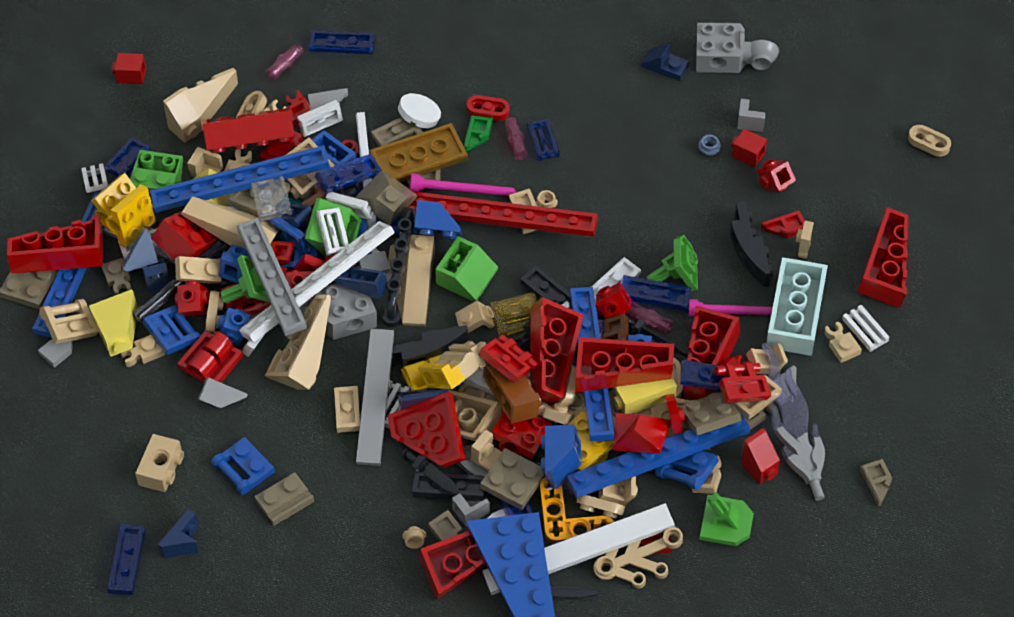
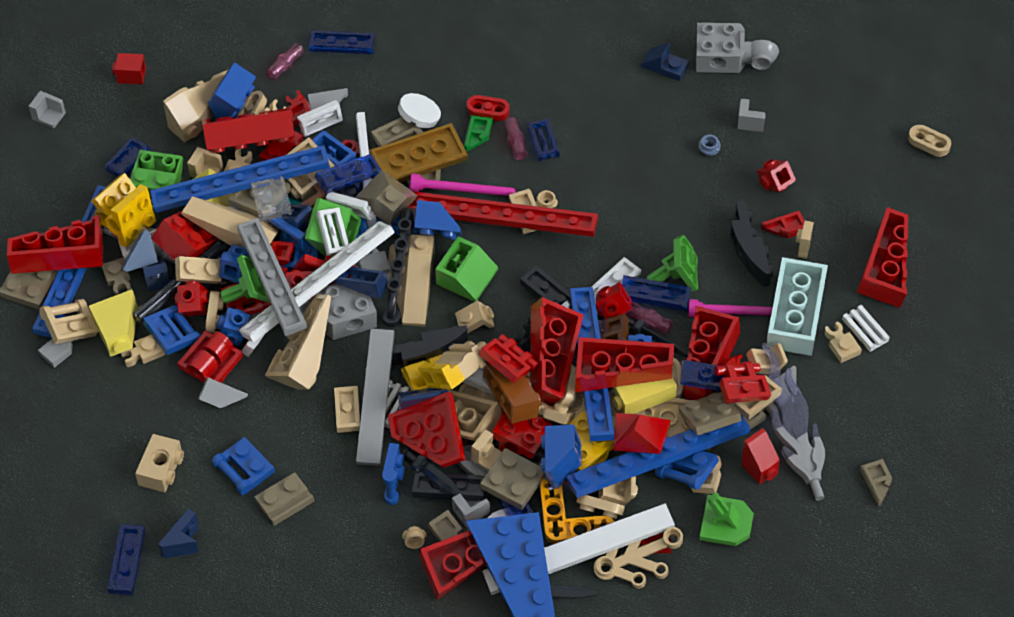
(47, 109): none -> light grey panel
(94, 172): white tile -> none
(232, 92): none -> blue slope
(392, 473): none -> blue plate
(512, 310): clear yellow plate -> none
(676, 415): red plate -> none
(749, 147): red brick -> none

